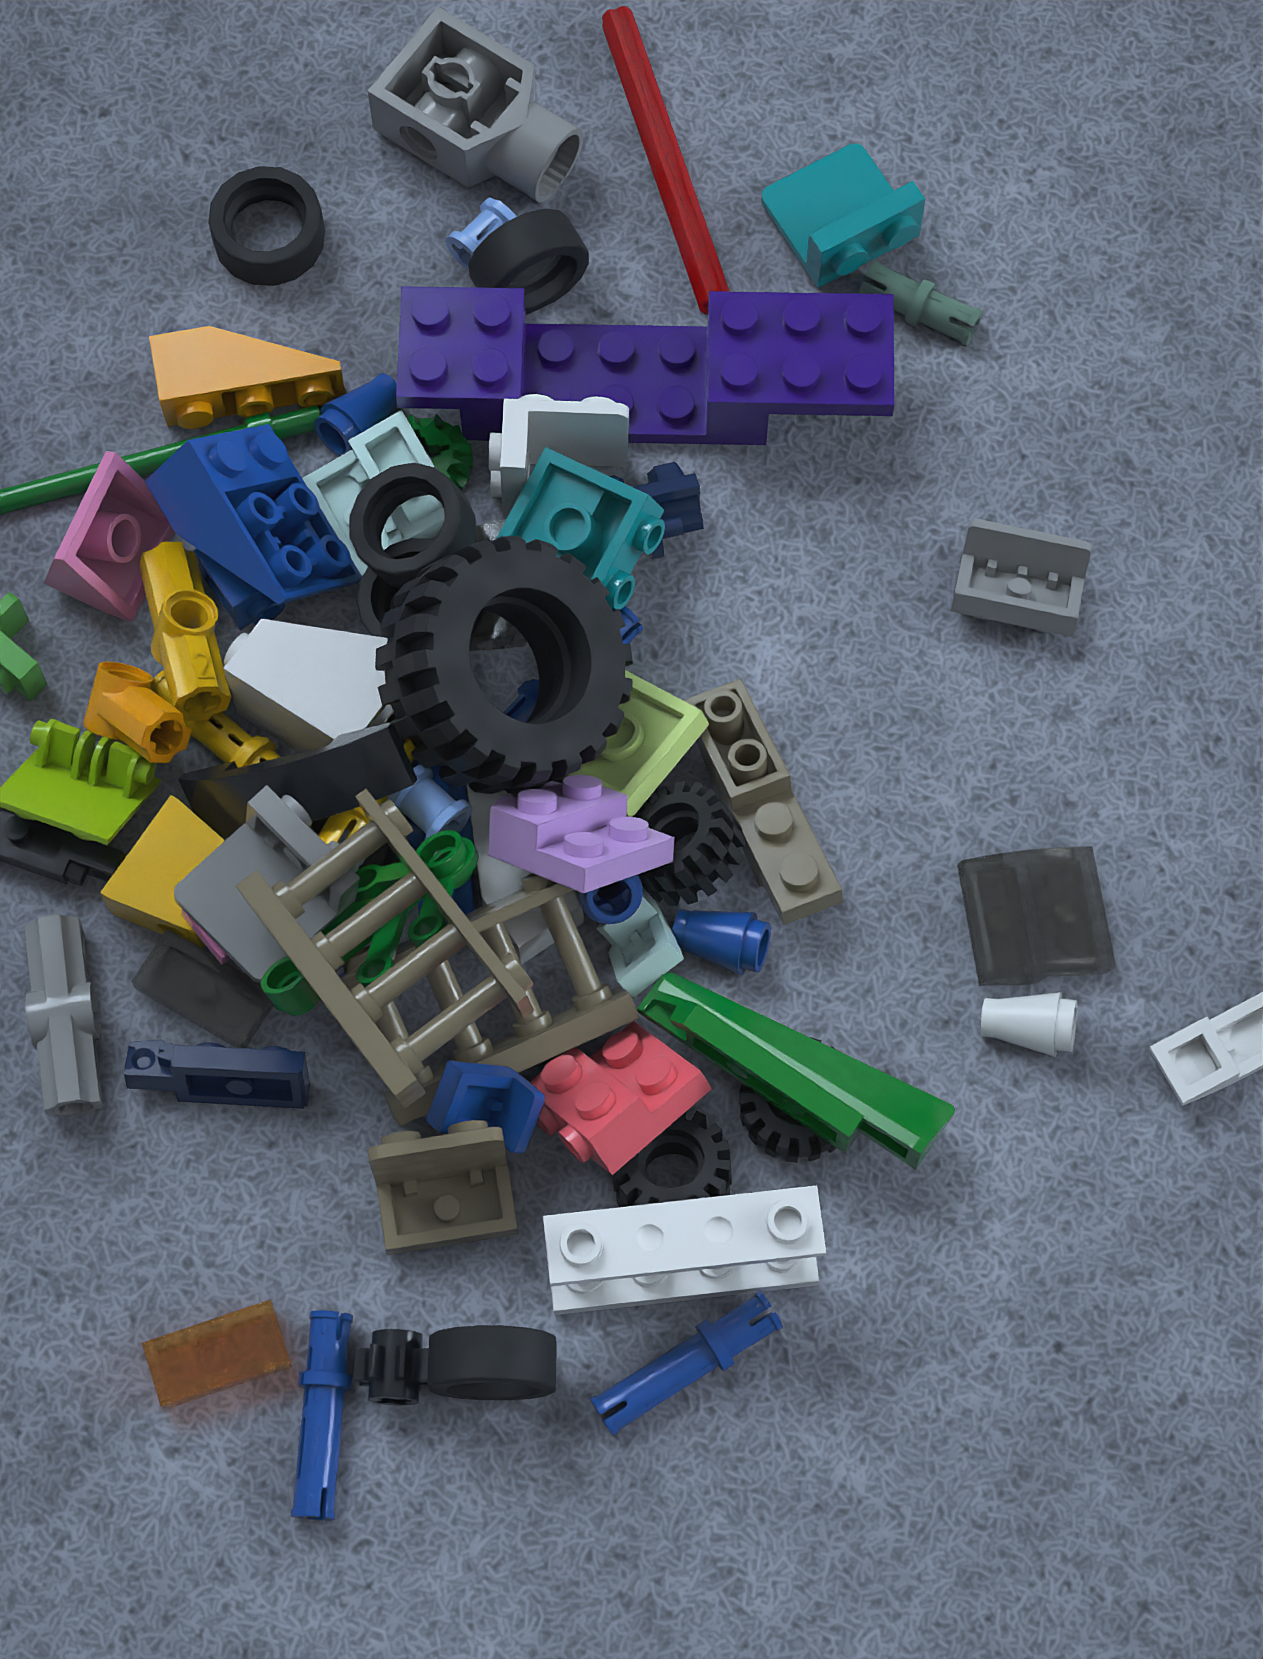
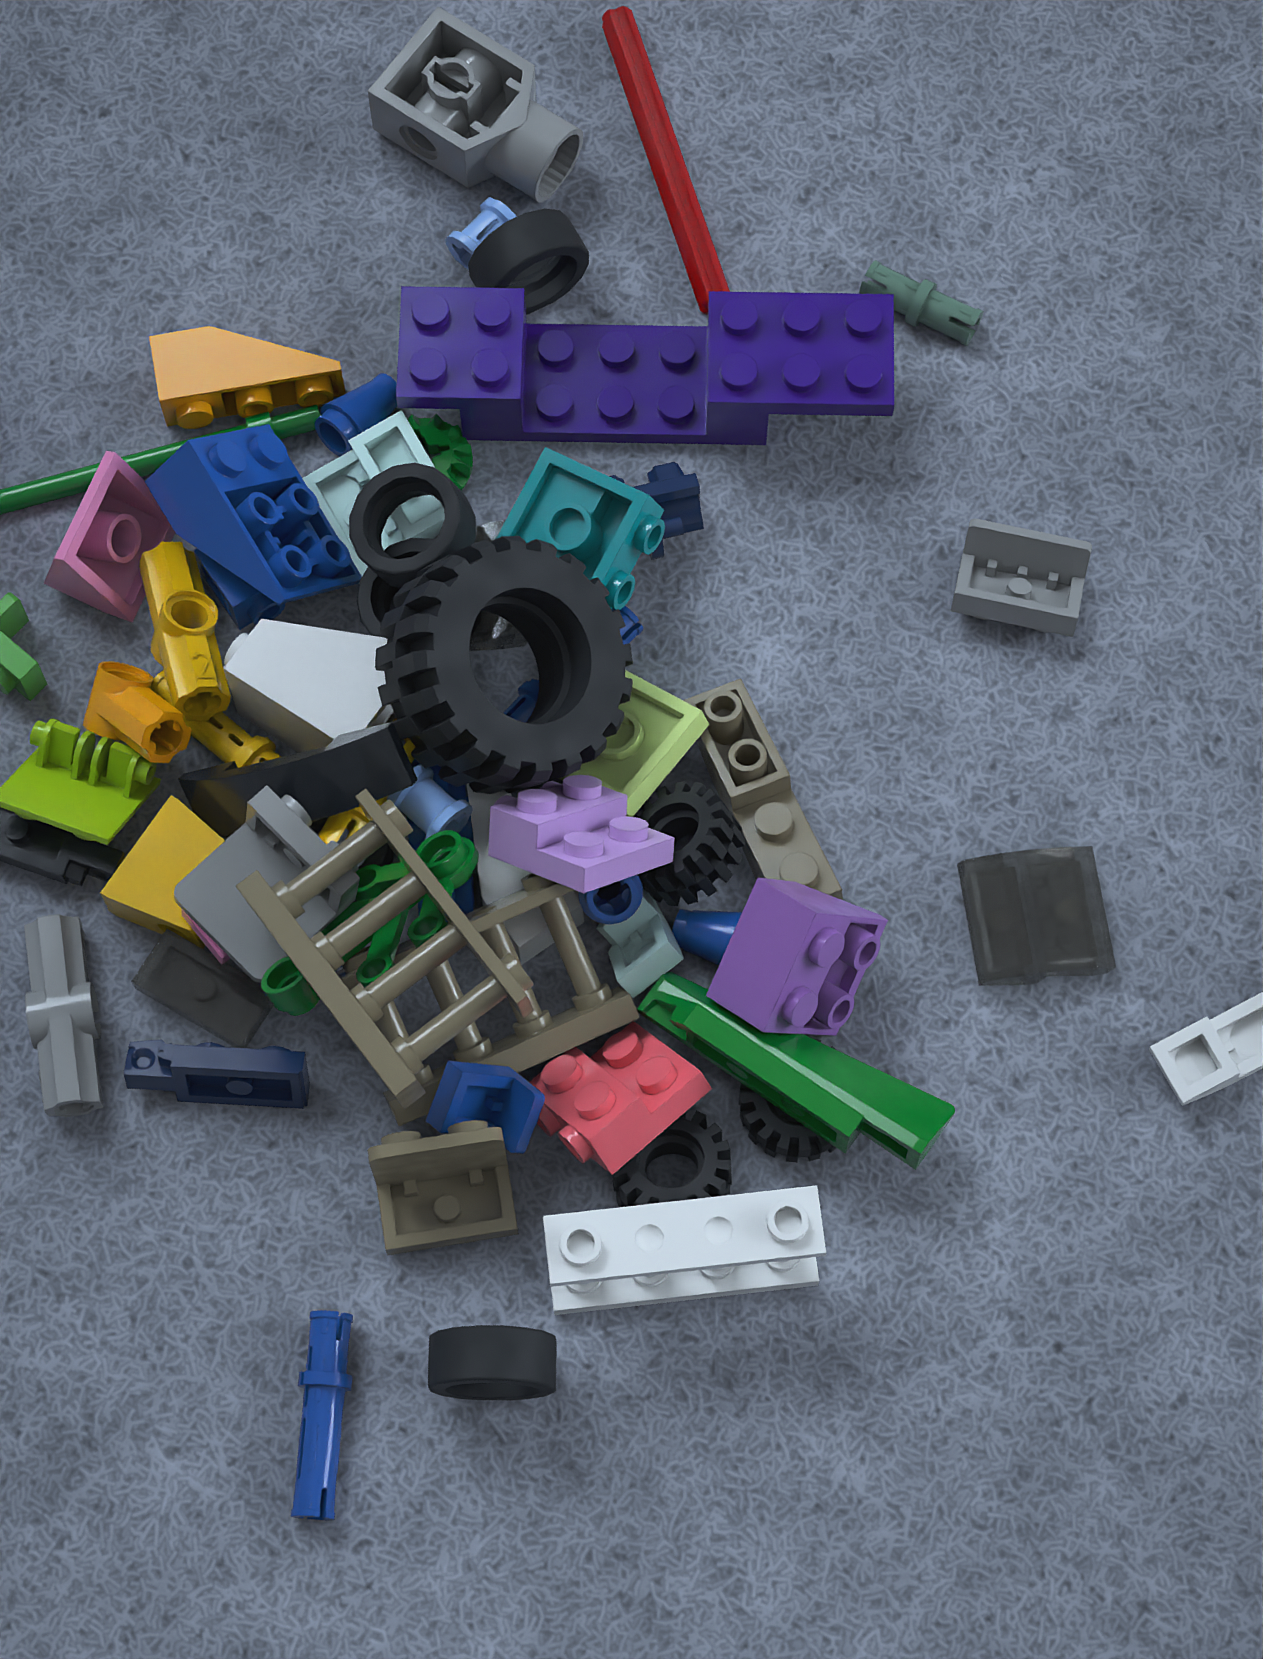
(216, 1354): clear orange plate -> none
(271, 266): black tyre -> none
(392, 1367): black gear -> none
(585, 431): white bracket -> none
(687, 1362): blue pin -> none
(796, 959): none -> medium lavender slope
(842, 213): teal bracket -> none
(1034, 1022): white cone -> none

